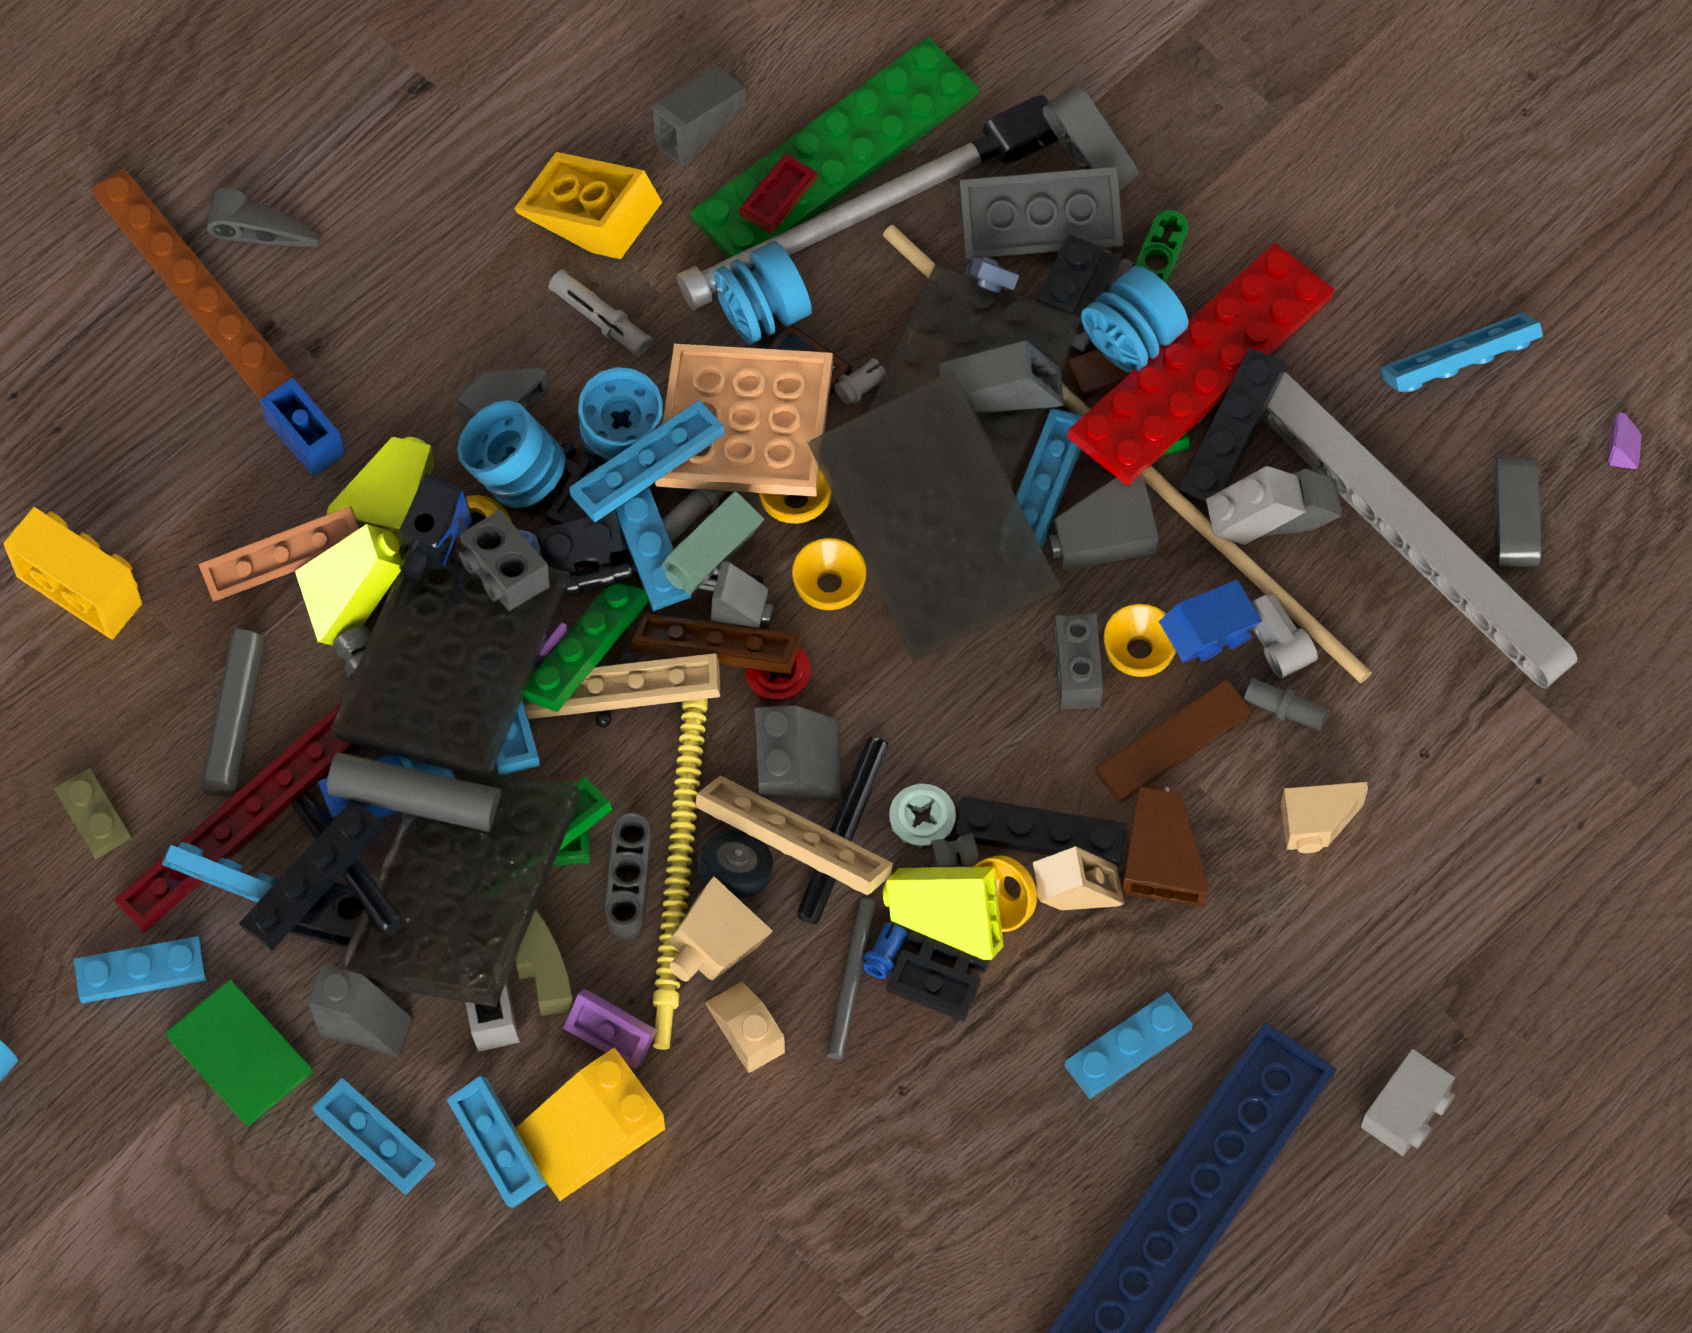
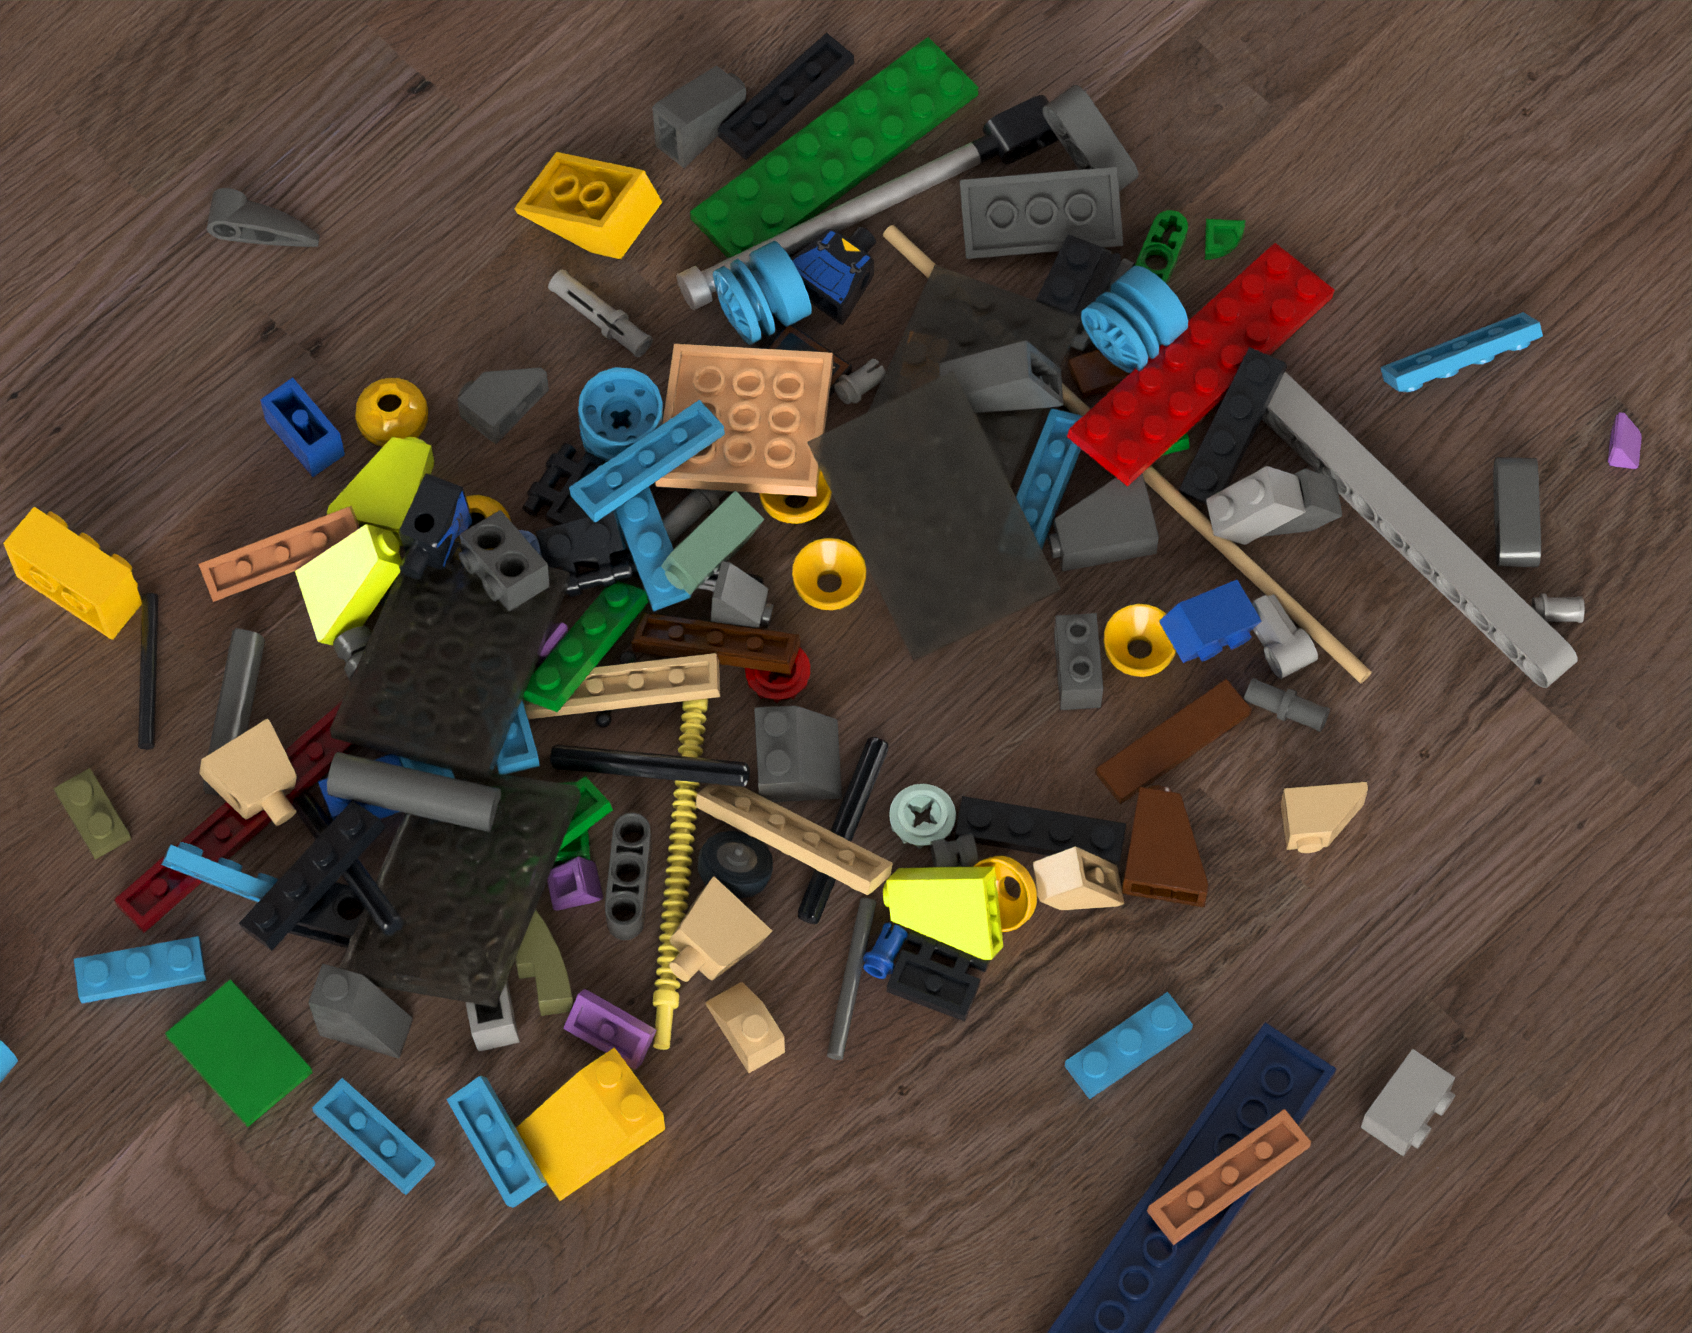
(148, 671): none -> black bar
(192, 284): dark orange plate -> none
(253, 774): none -> tan torso
(404, 422): none -> yellow piece
(511, 454): dark azure wheel -> none
(574, 884): none -> medium lavender slope
(650, 765): none -> black axle
(778, 193): dark red plate -> none
(786, 96): none -> black plate
(836, 271): none -> torso
(990, 274): sand blue plate -> none
(1222, 237): none -> green tile
(1229, 1176): none -> nougat plate
(1559, 608): none -> light grey pin

